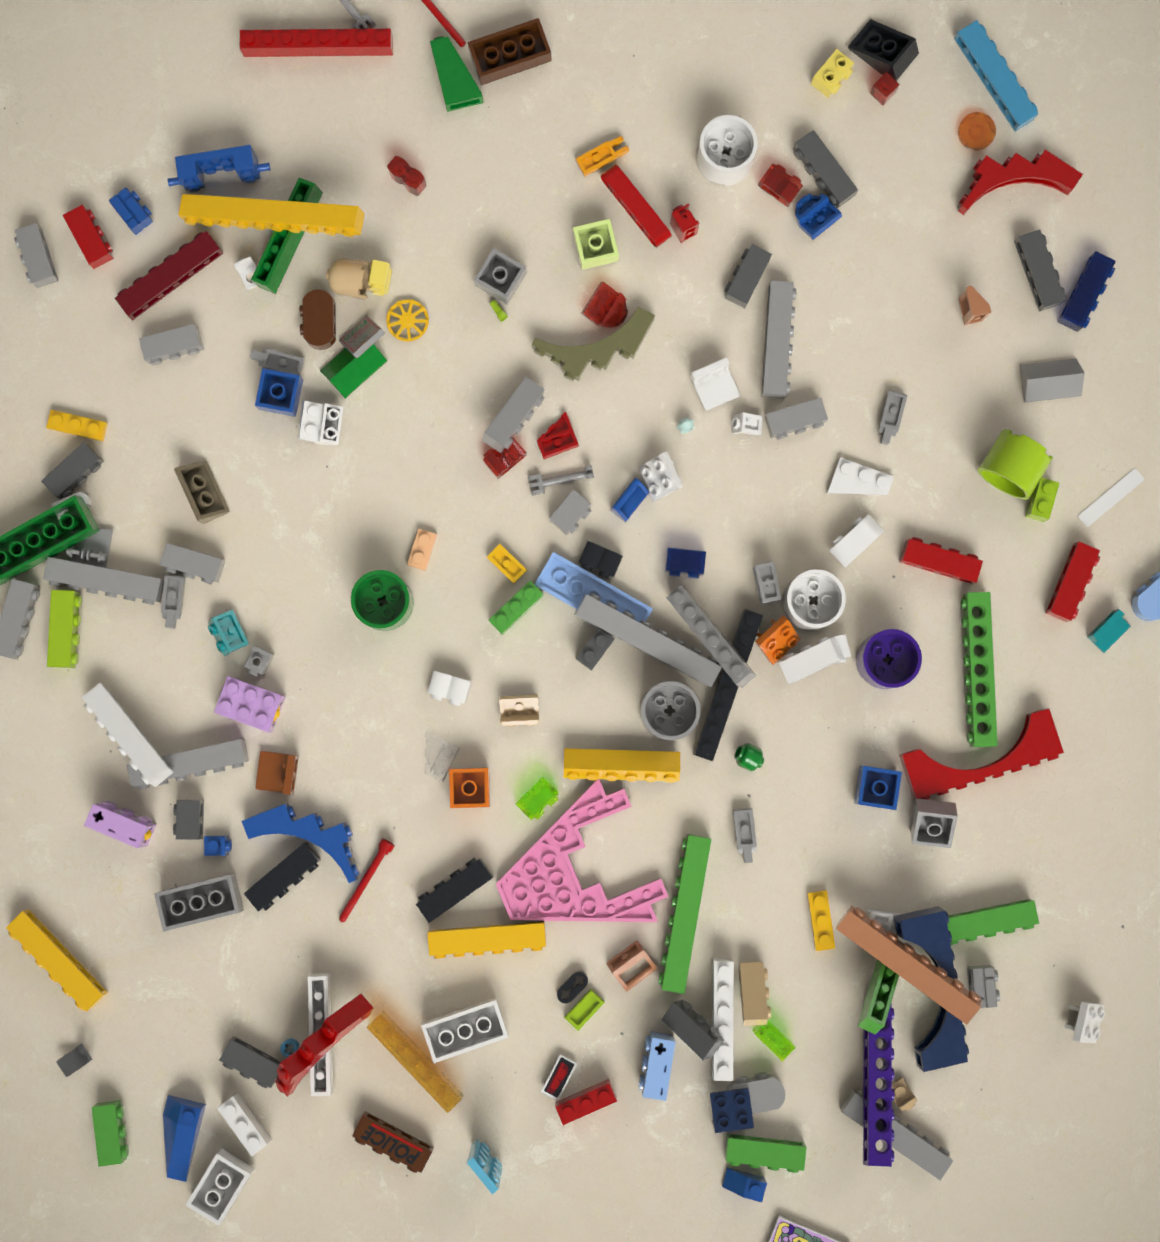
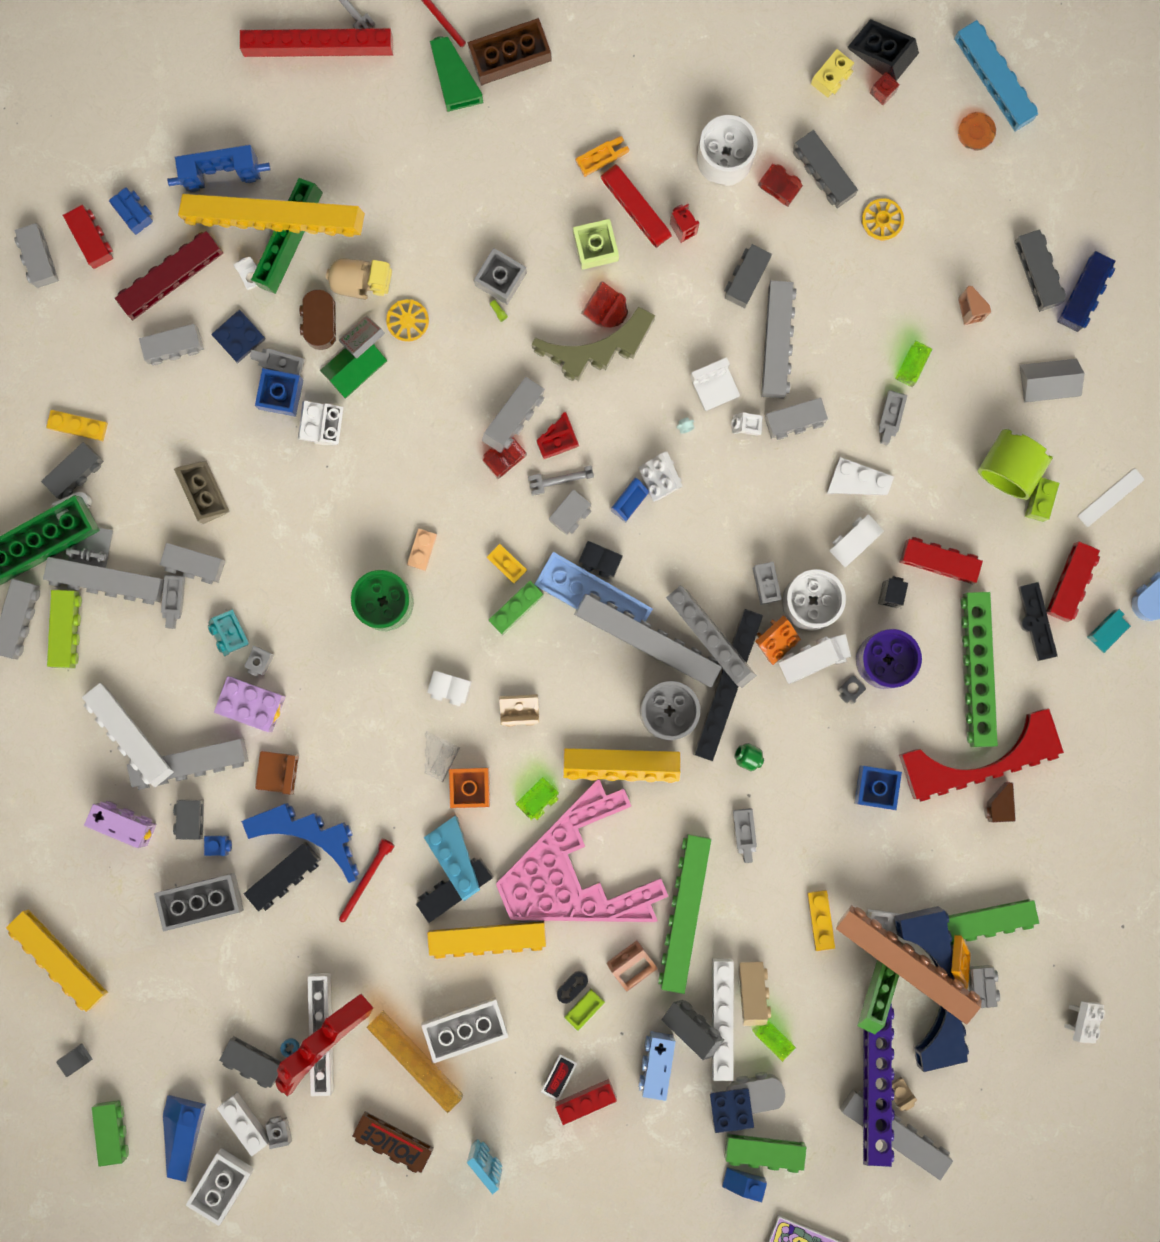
(238, 336): none -> dark blue plate
(282, 1125): none -> light grey brick
(406, 175): clear red brick -> none
(451, 852): none -> medium azure wing
(595, 649): dark grey brick -> none
(685, 562): clear blue brick -> none
(816, 214): blue slope -> none
(848, 697): none -> dark grey bracket
(882, 219): none -> yellow wheel
(893, 592): none -> black brick
(913, 363): none -> clear neon green hinge
(933, 823): light grey brick -> none
(961, 960): none -> light orange tile
(1001, 805): none -> reddish brown slope
(1037, 621): none -> black hinge
(1043, 170): red arch -> none

